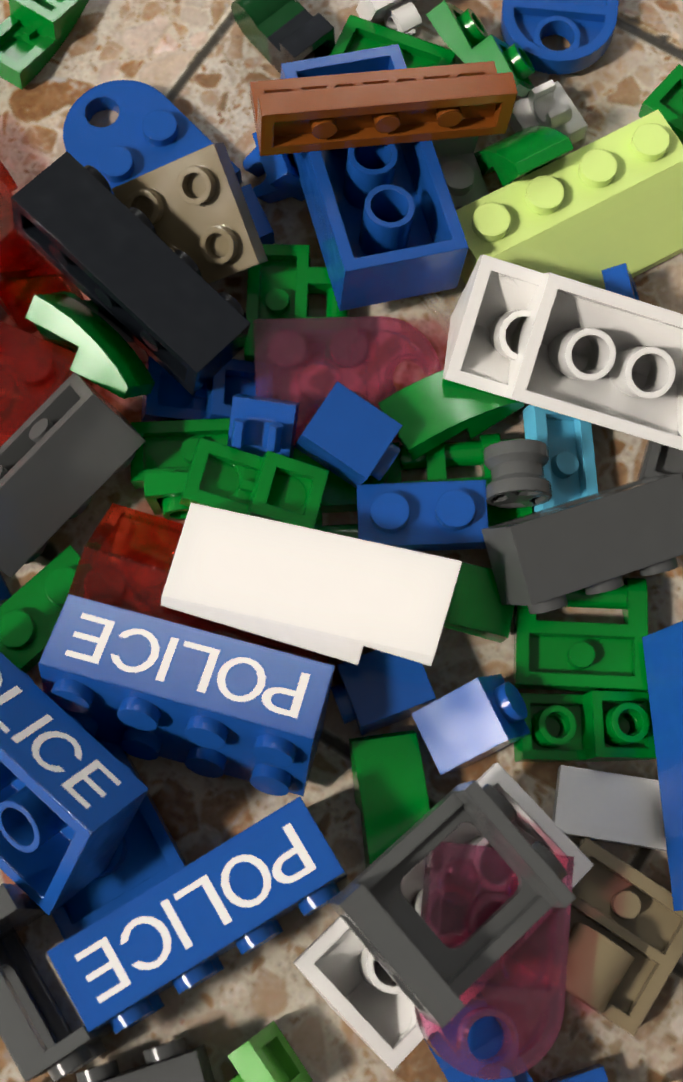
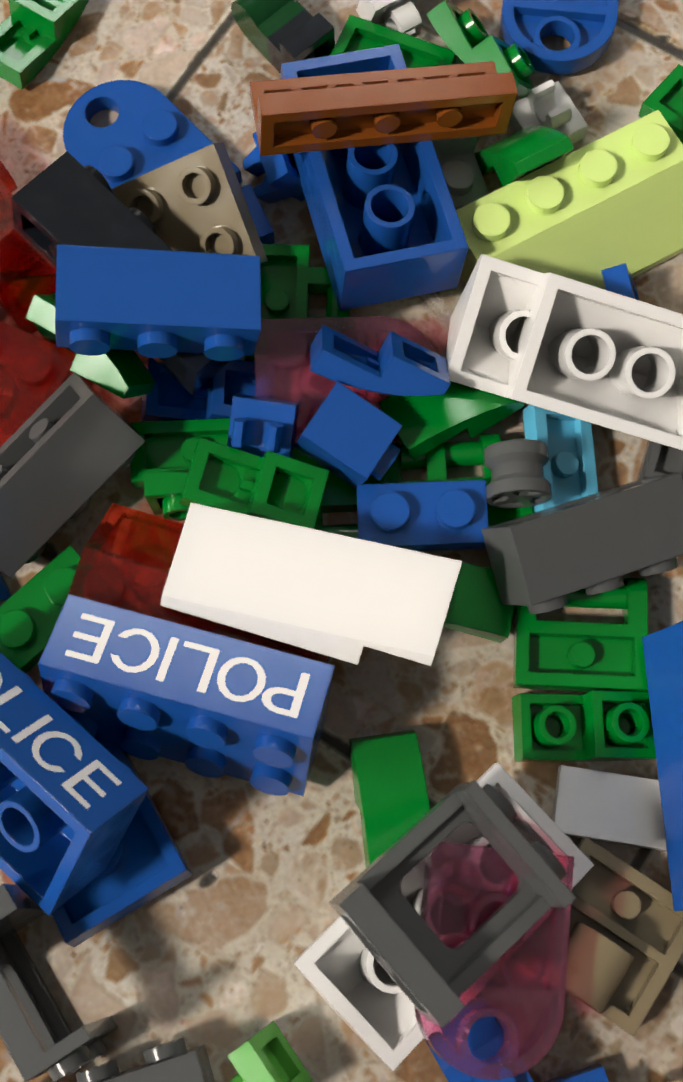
(157, 302): none -> blue brick
(197, 916): blue brick -> none
(381, 690): blue brick -> none
(396, 369): none -> blue slope
(472, 722): brick -> none

